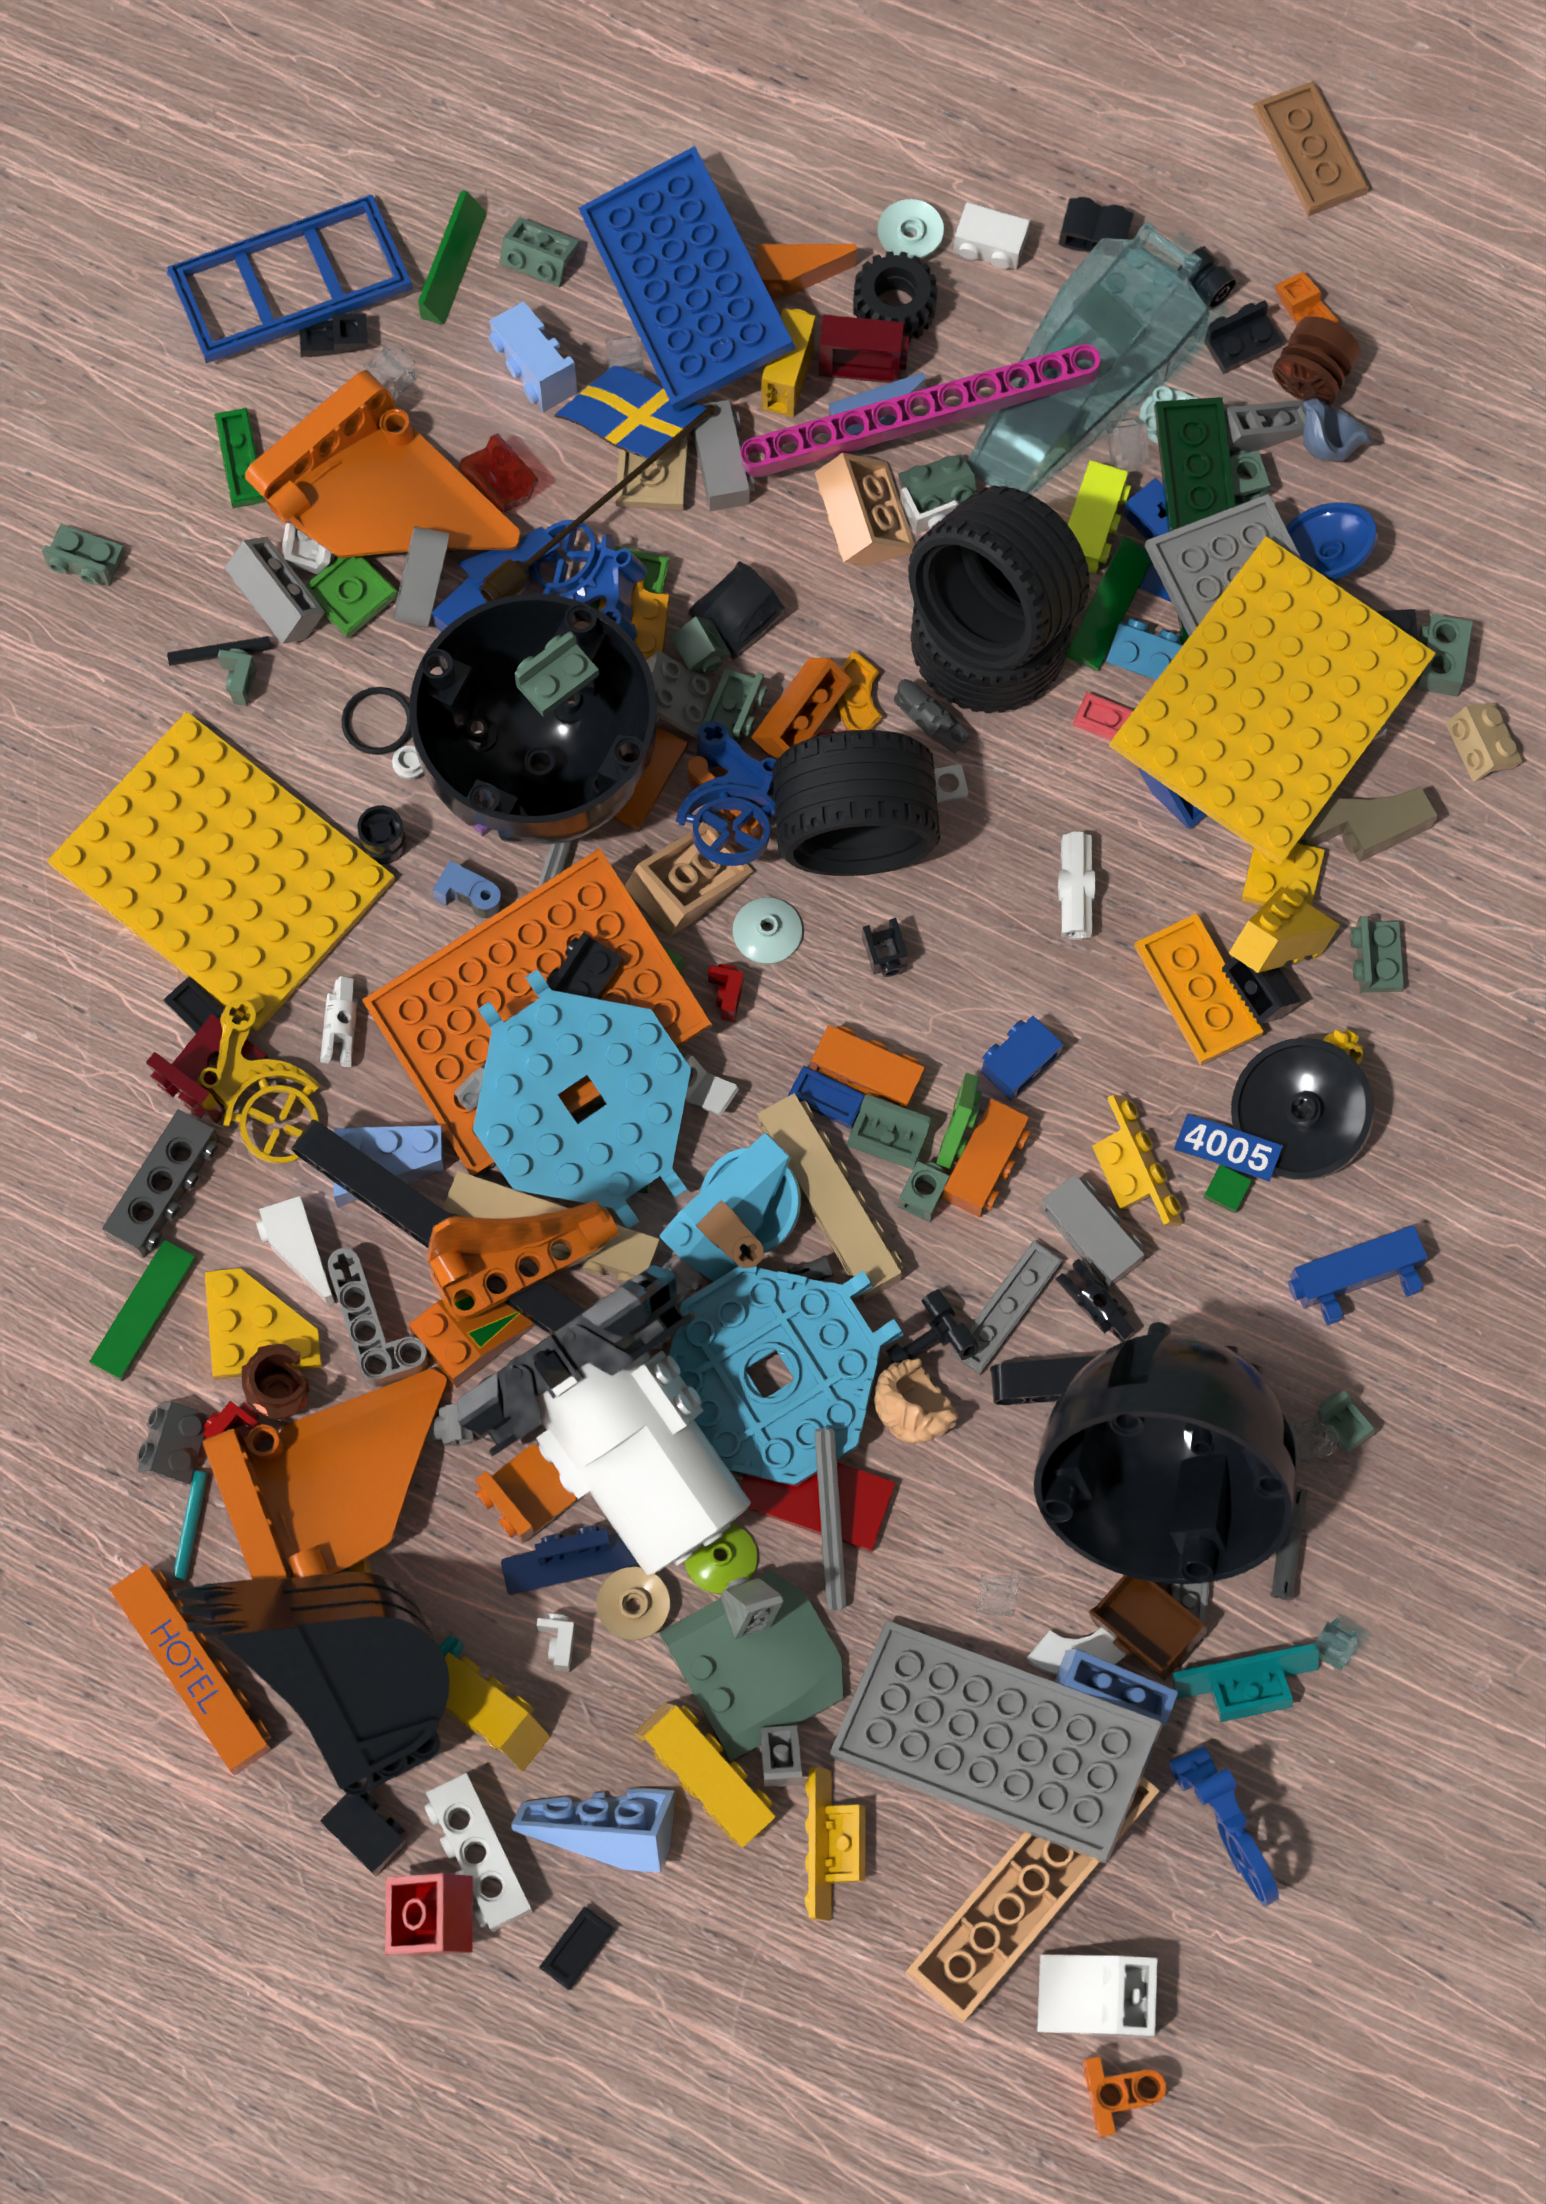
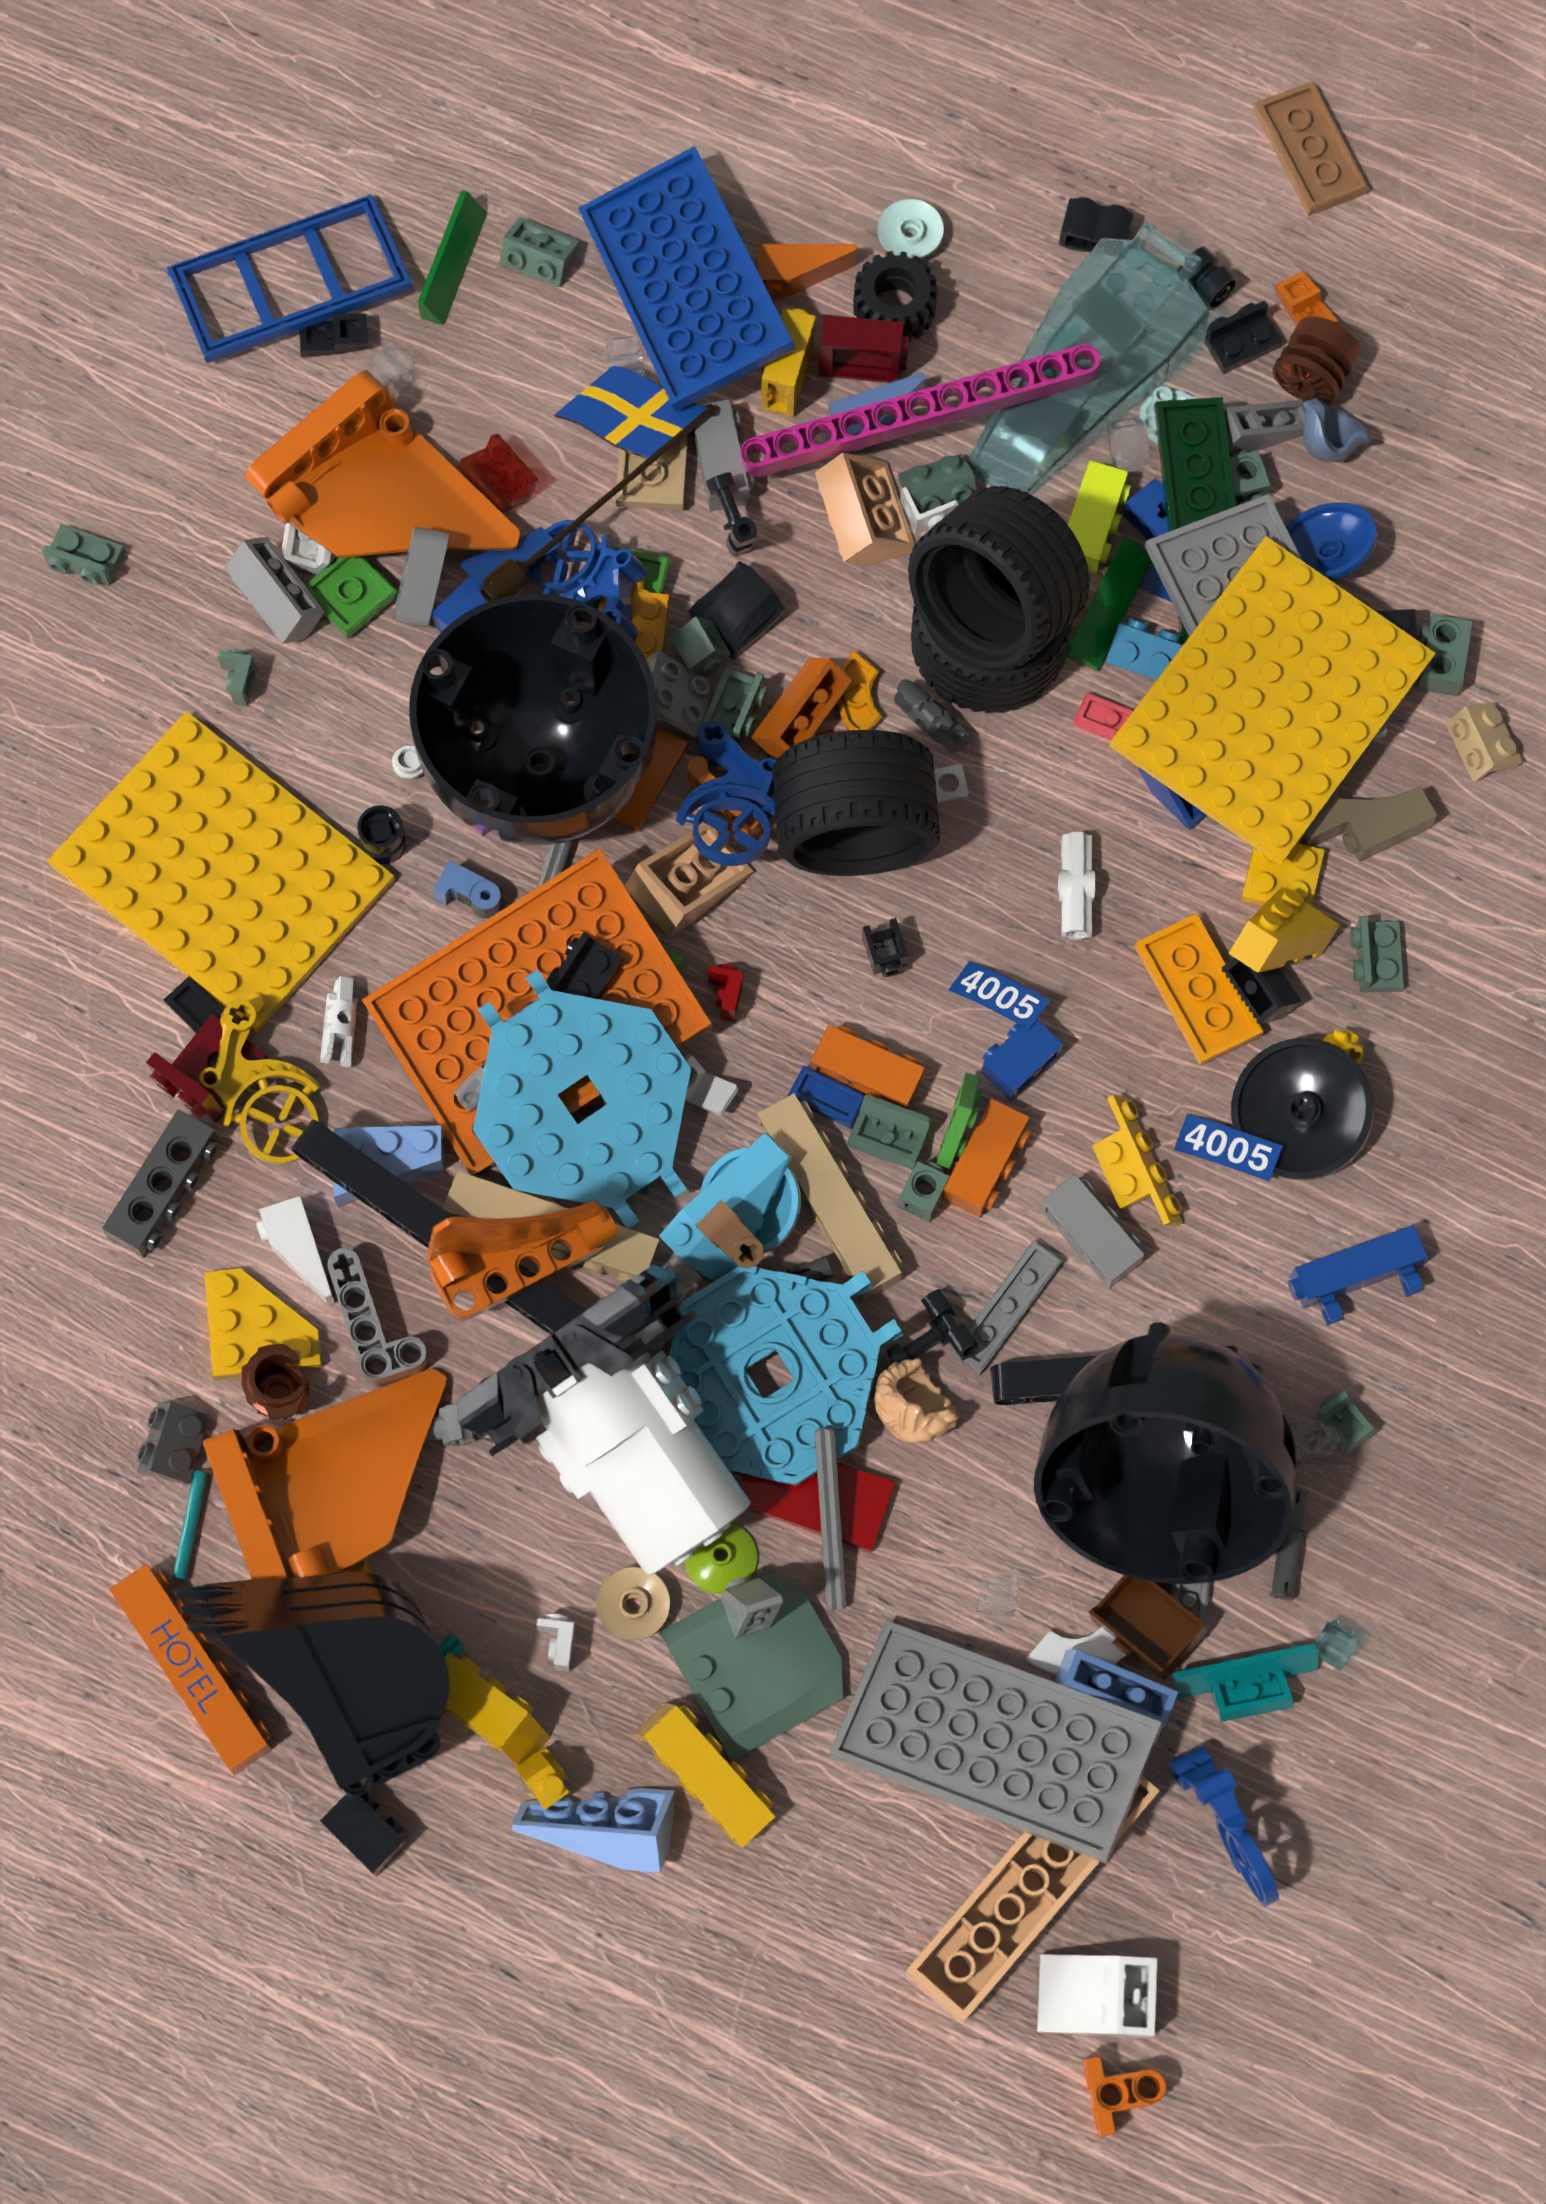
(142, 1310): green tile -> none
(212, 651): black bar -> none
(230, 1418): red bracket -> none
(238, 454): green tile -> none
(371, 750): black tyre -> none
(429, 1915): red brick -> none
(461, 1796): white brick -> none
(468, 1345): orange slope -> none
(525, 1493): orange bracket -> none
(533, 357): light blue wedge -> none
(543, 1777): none -> yellow brick
(555, 673): sand green bracket -> none
(566, 1560): dark blue bracket -> none
(576, 1948): black tile -> none
(743, 529): none -> black bar
(762, 945): light aqua dish -> none
(781, 1756): light grey slope -> none
(834, 1844): yellow bracket -> none
(991, 236): white brick -> none
(999, 994): none -> blue sticker
(1109, 1316): black hinge -> none
(1227, 1188): green tile -> none

